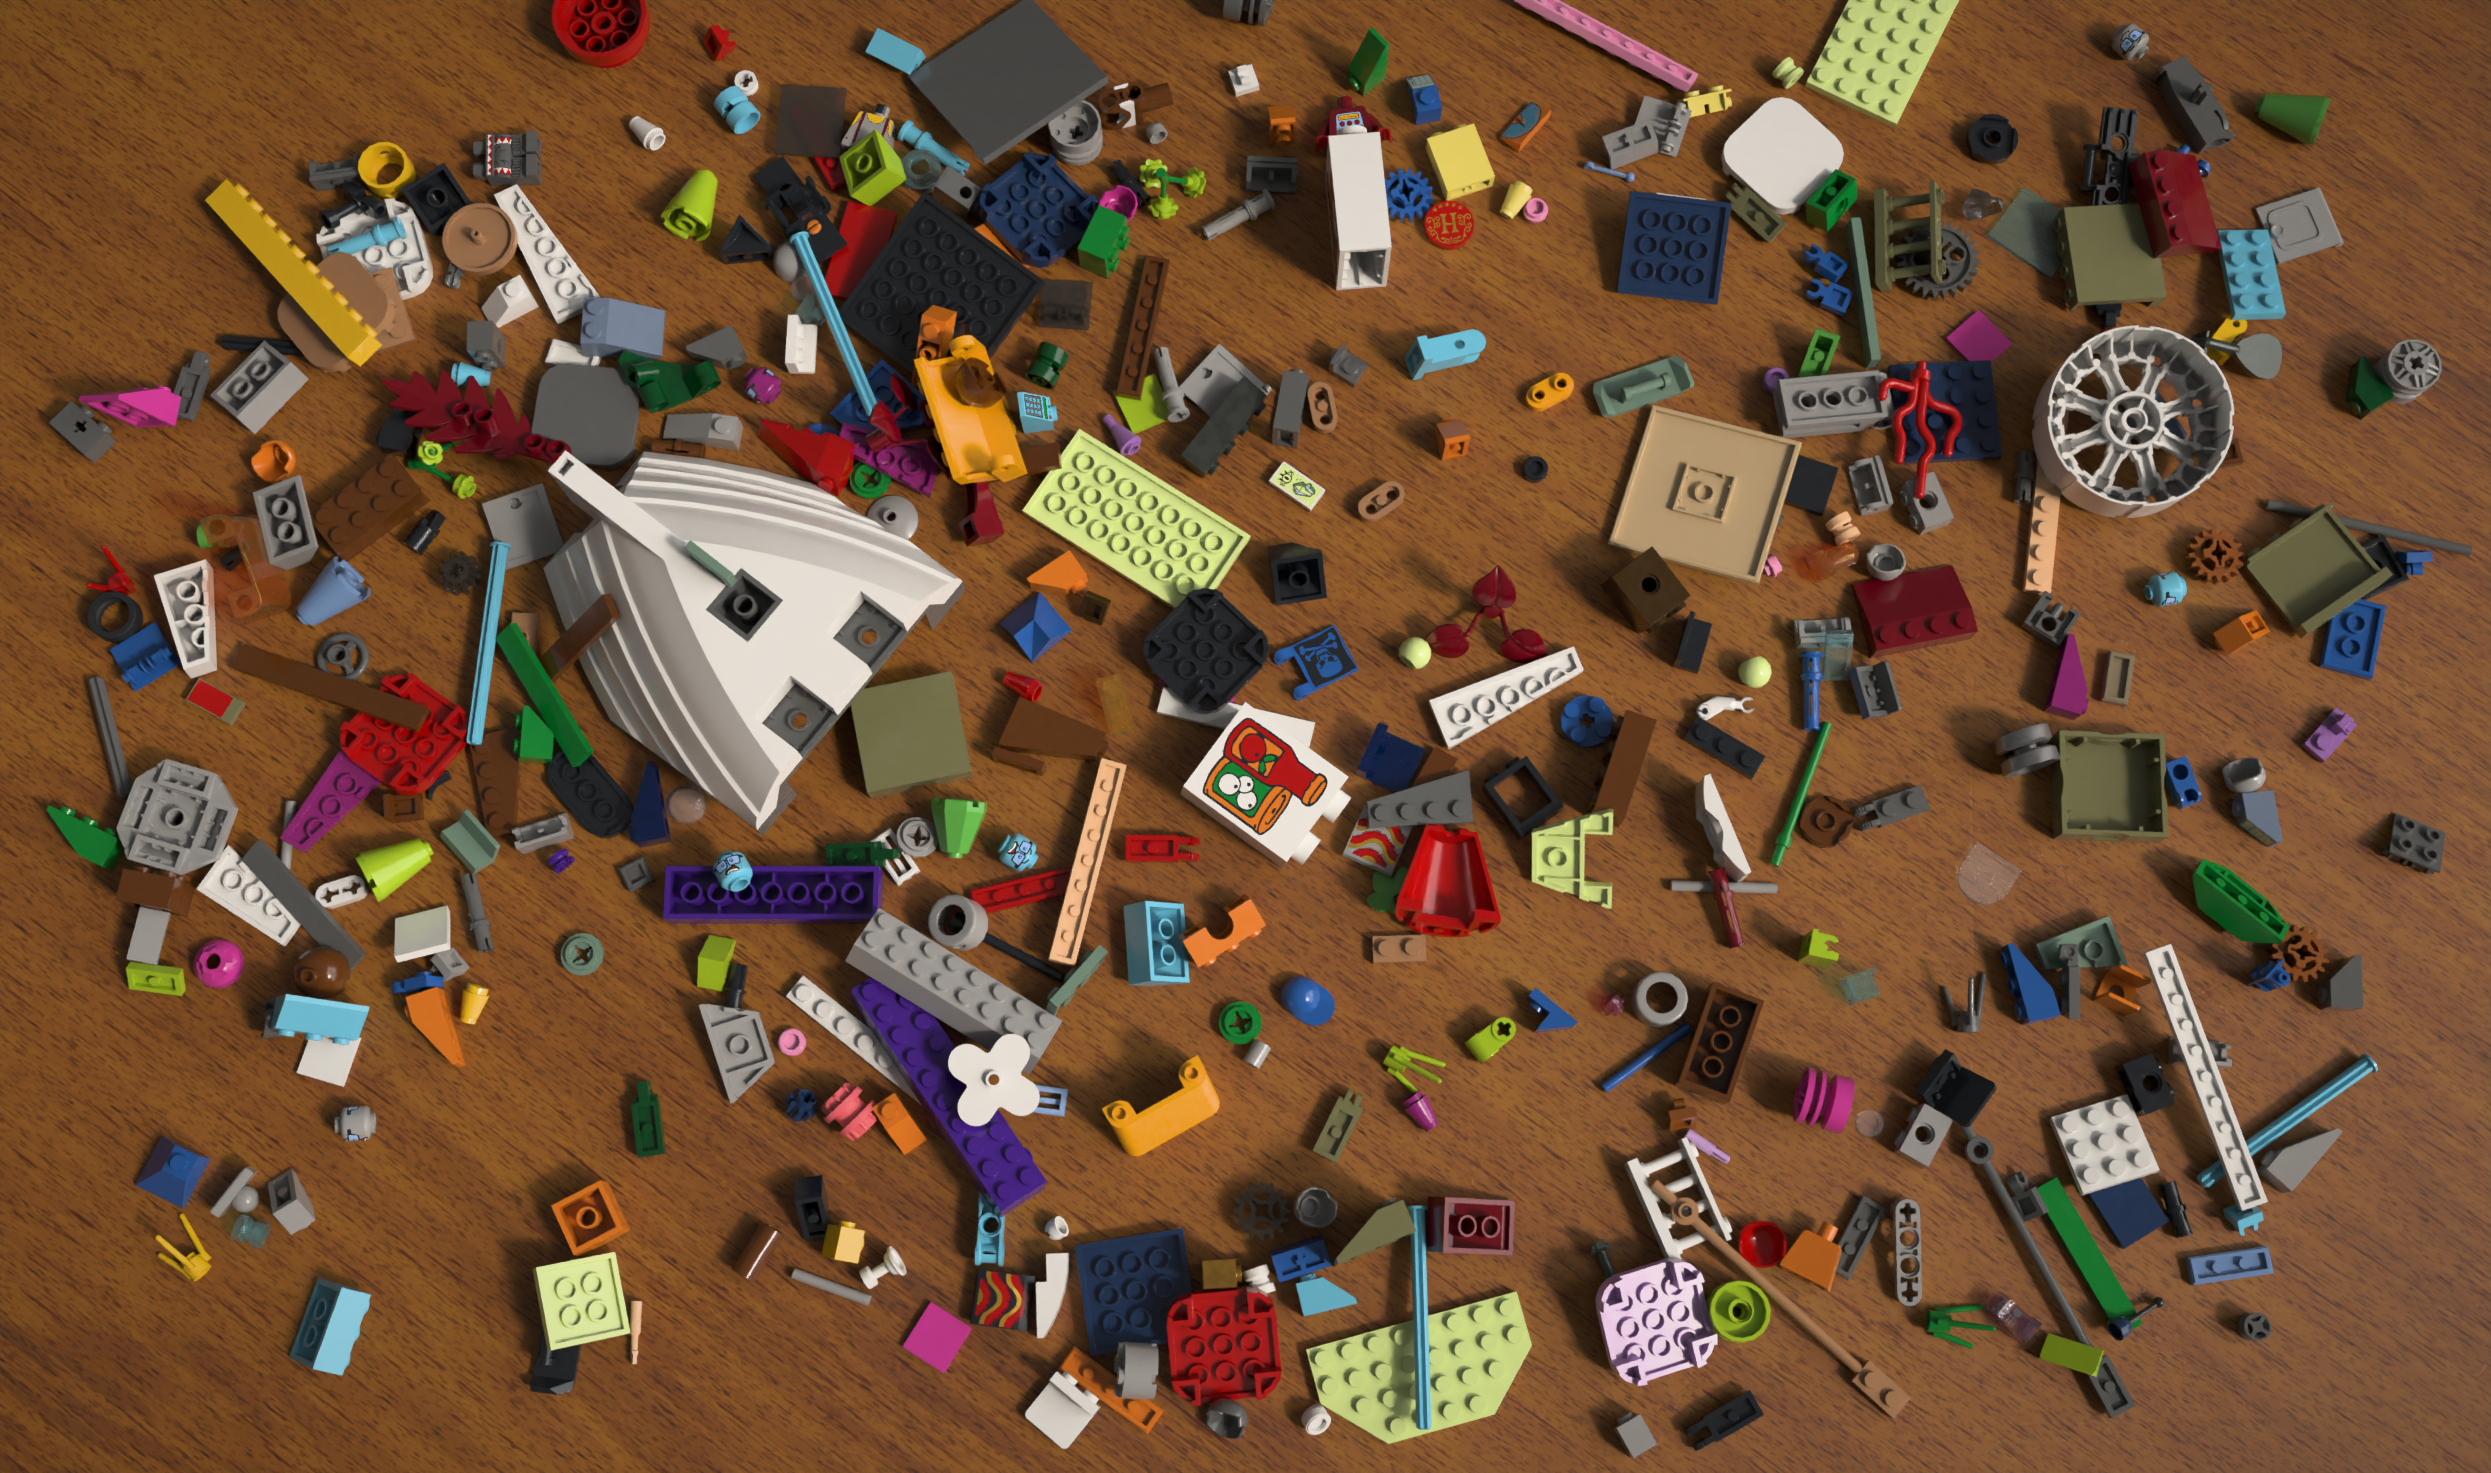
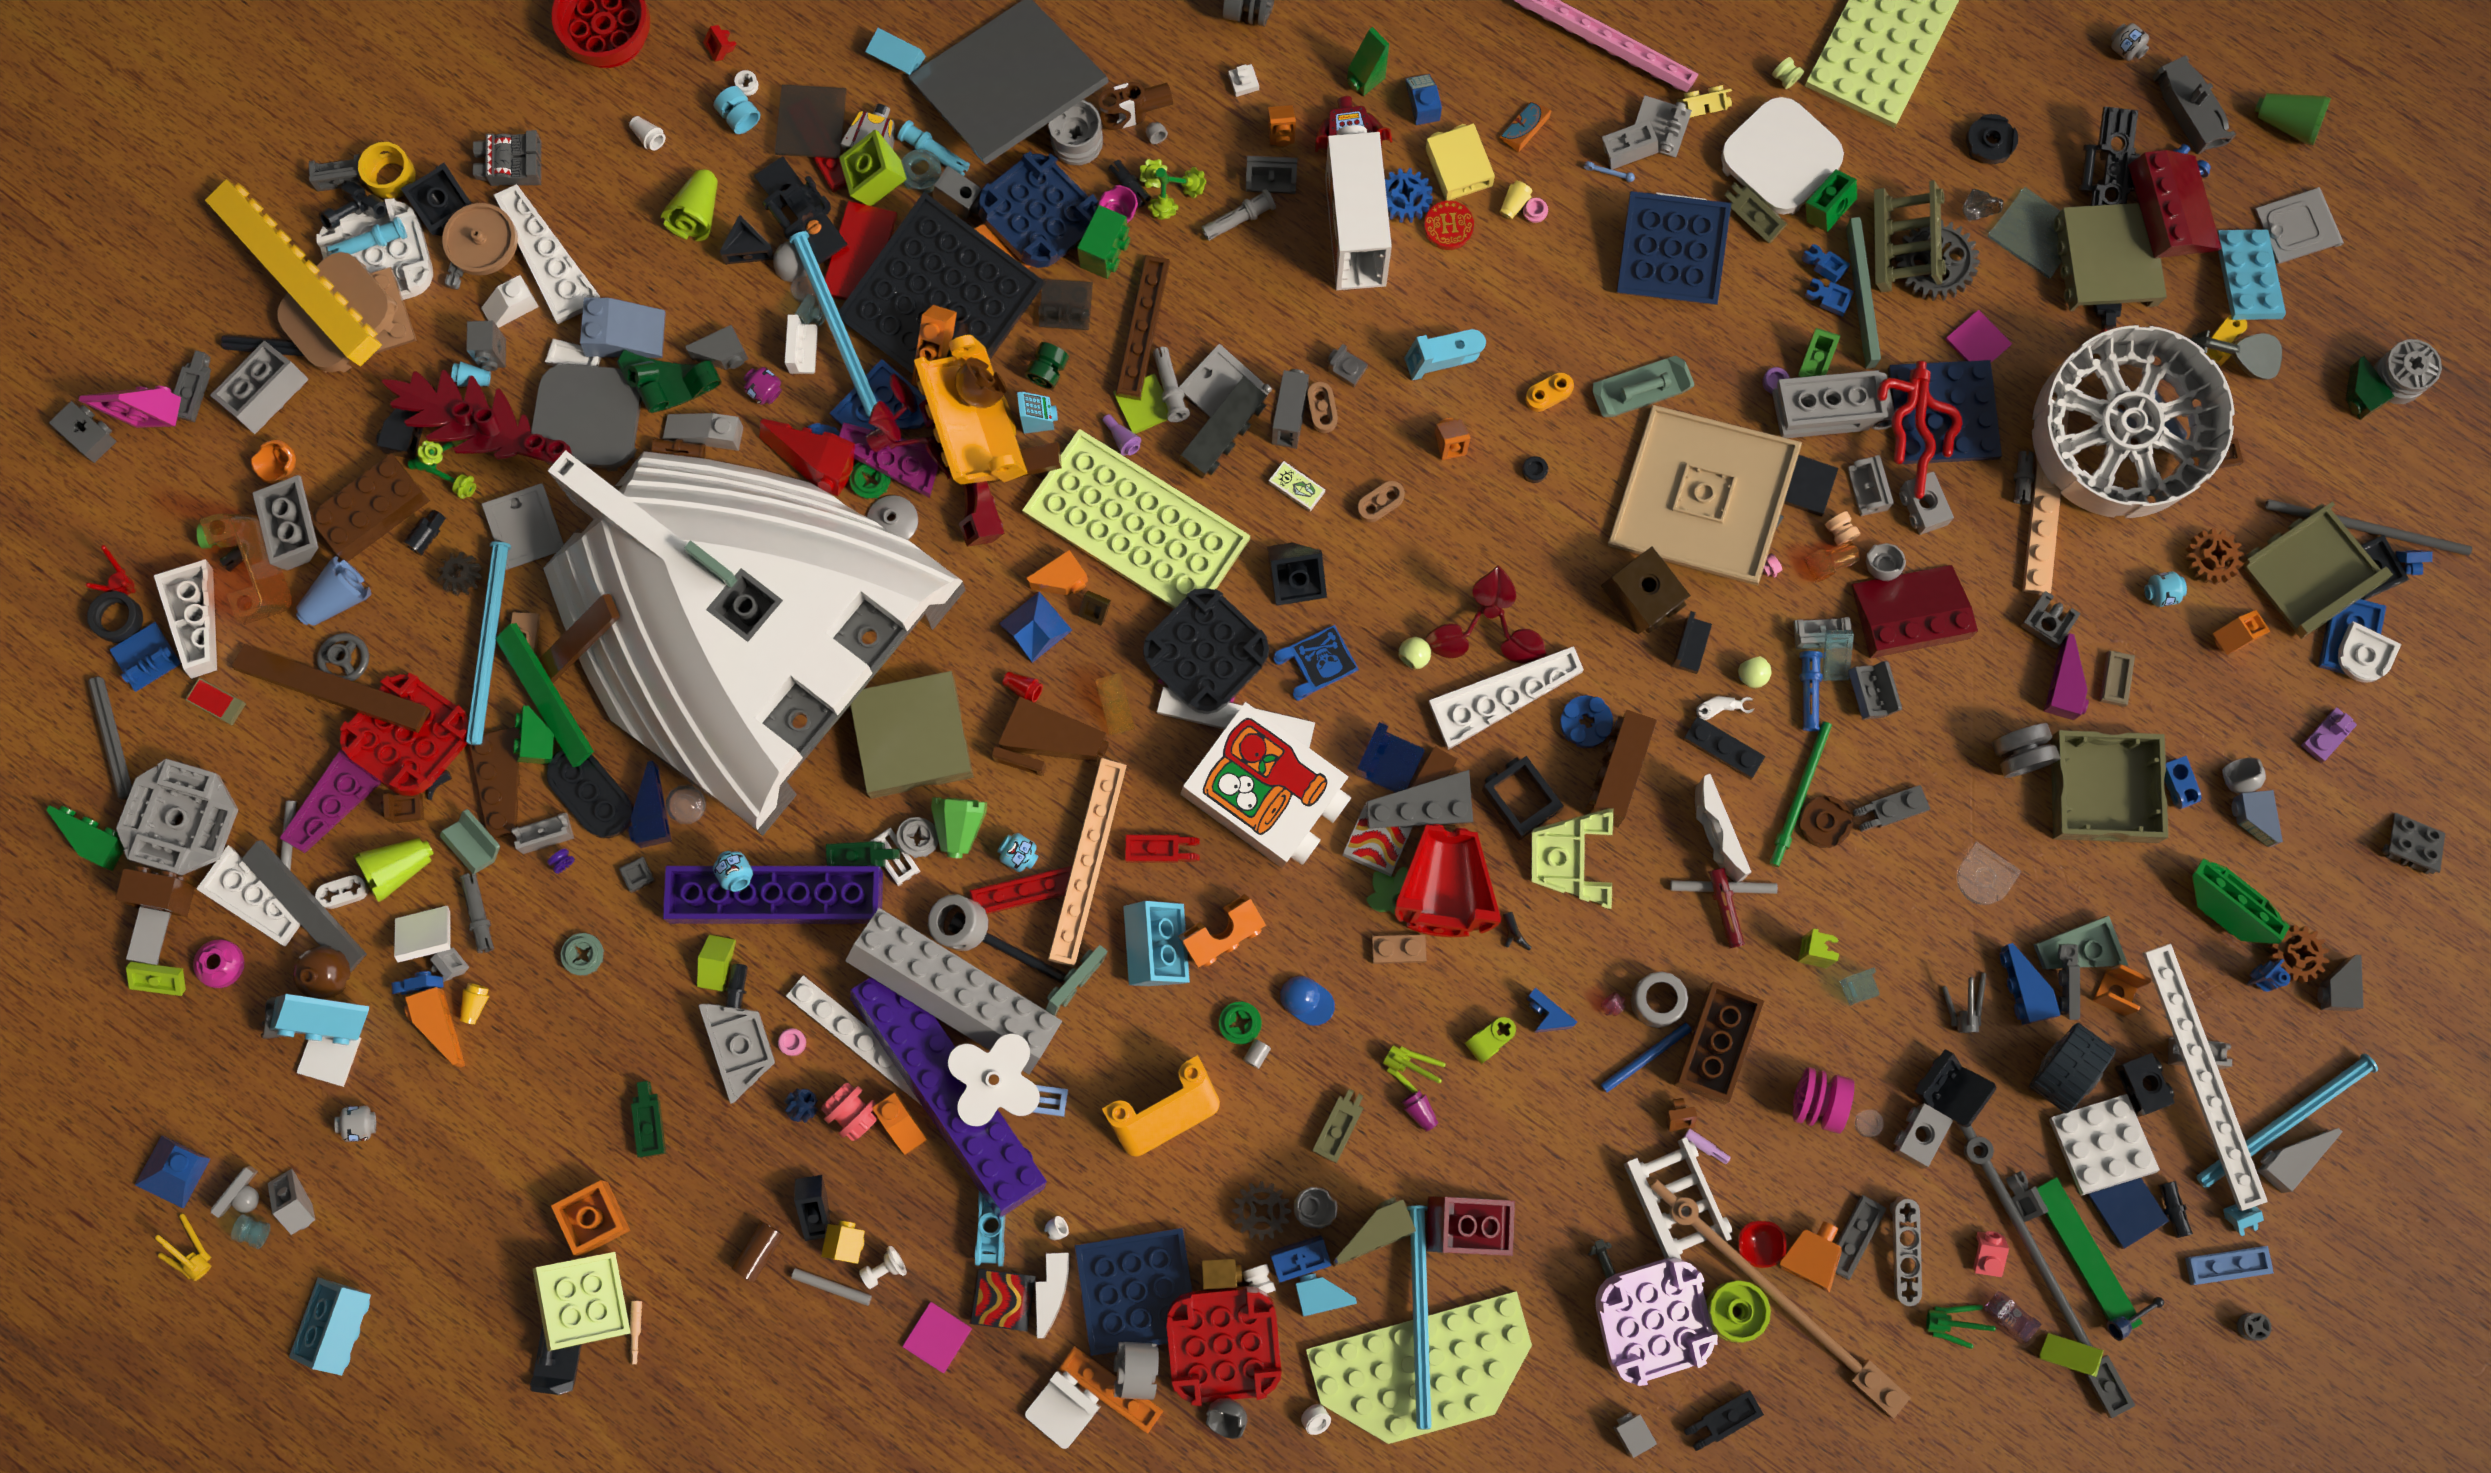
(1513, 931): none -> black bar
(1991, 1254): none -> coral bracket
(2072, 1068): none -> black wheel
(2366, 654): none -> white tile

